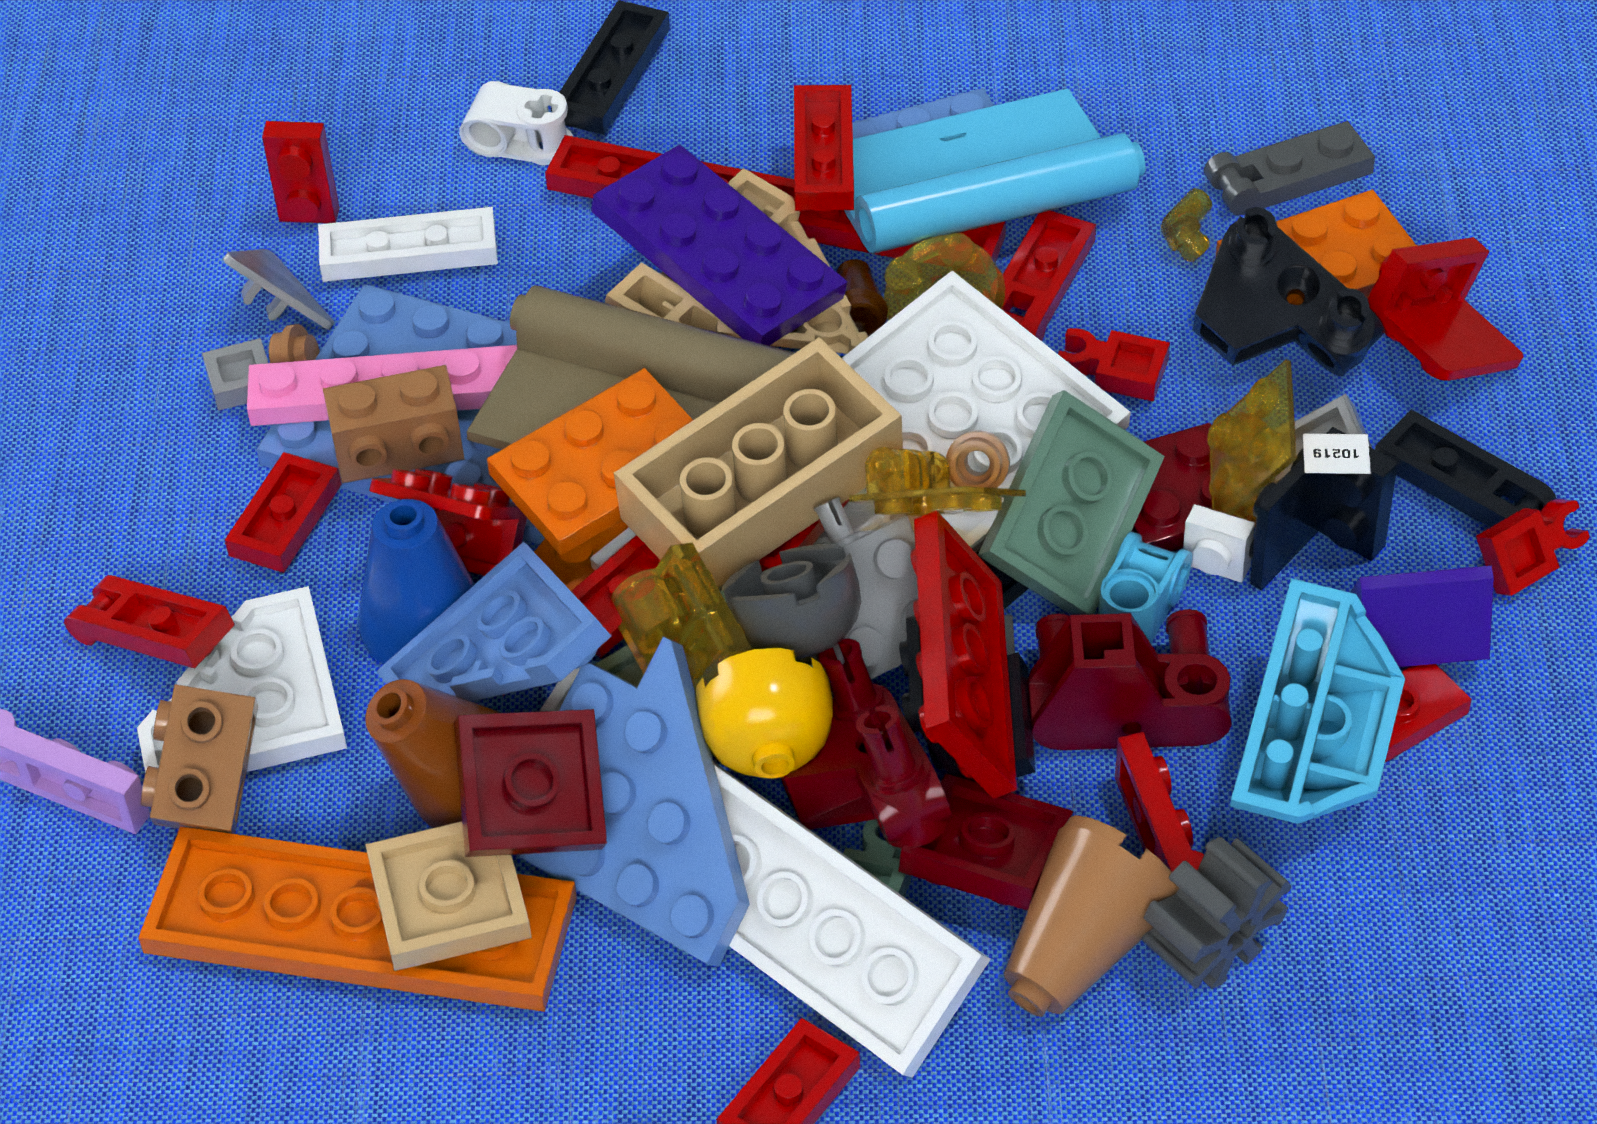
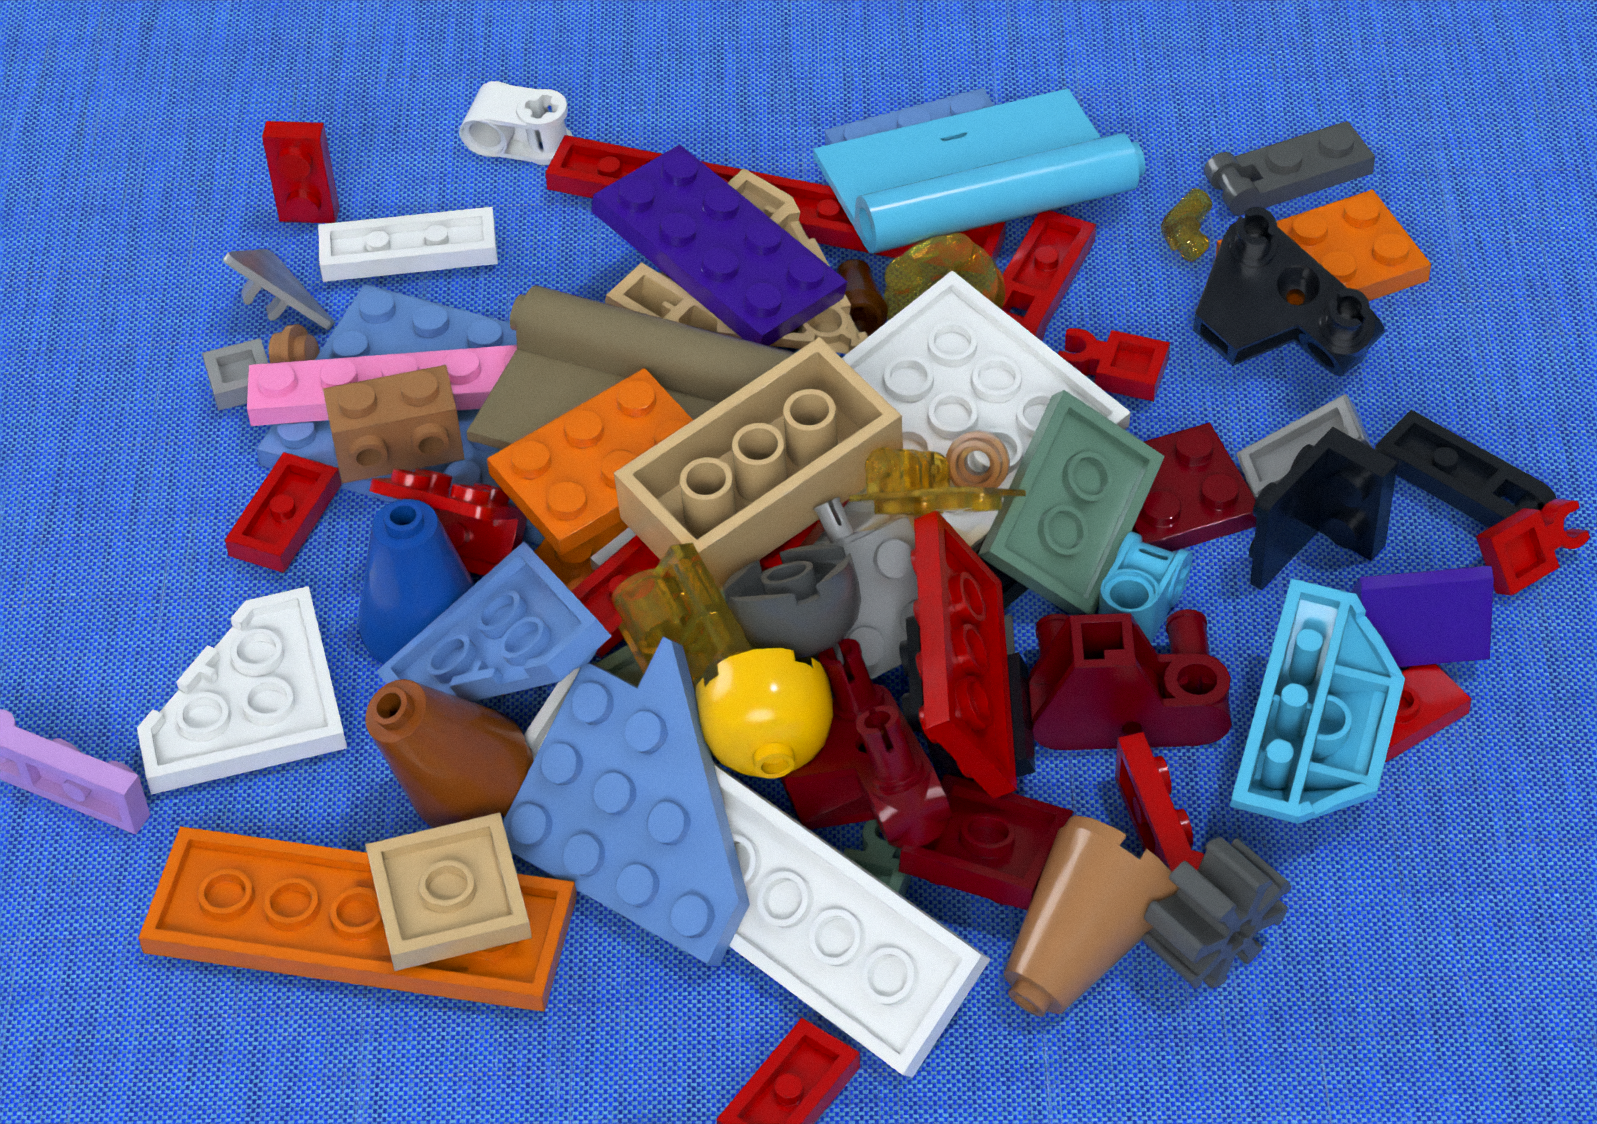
(150, 621): red plate -> none
(201, 759): medium nougat brick -> none
(529, 782): dark red plate -> none
(613, 65): black plate -> none
(823, 148): red plate -> none
(1219, 542): white plate -> none
(1252, 444): clear yellow hinge -> none
(1336, 453): white sticker -> none
(1426, 310): red bracket -> none

